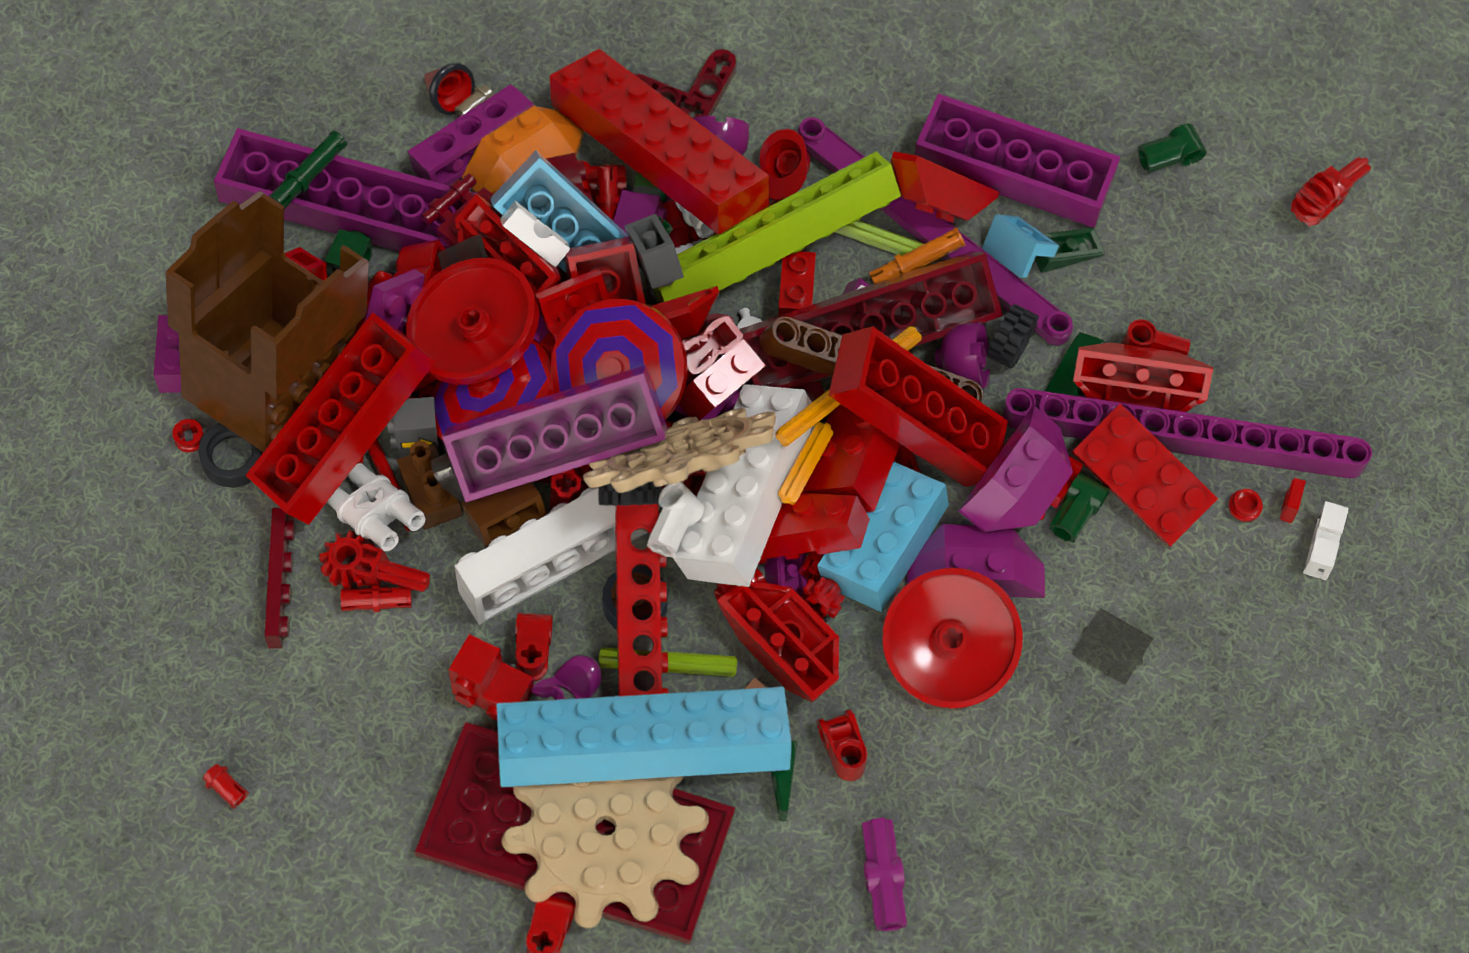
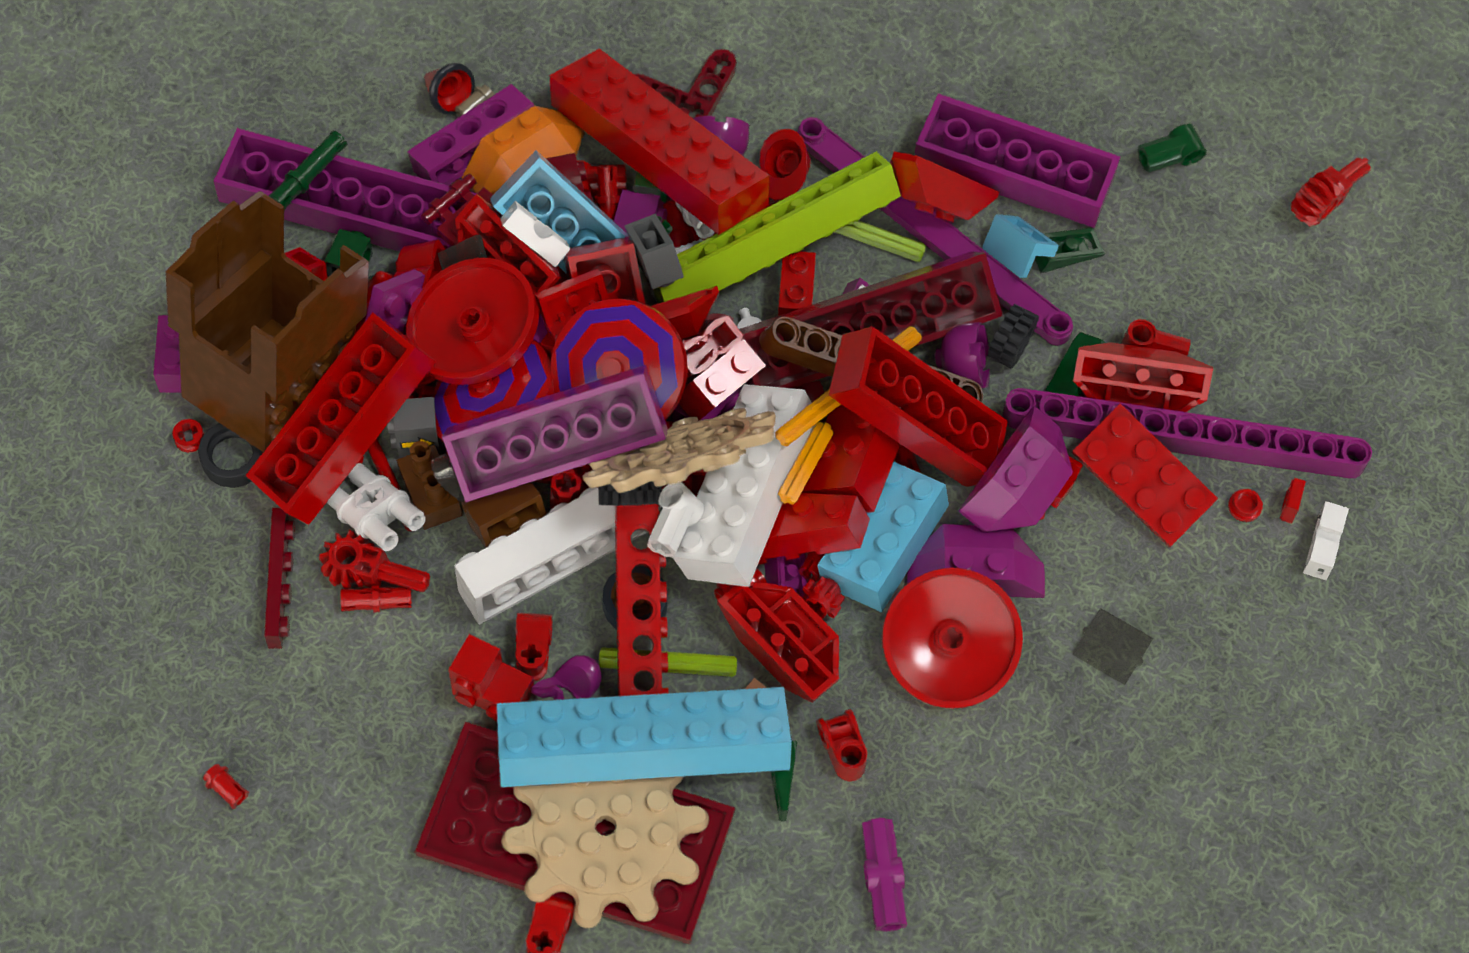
(920, 256): orange pin -> none
(1080, 504): dark green piece -> none

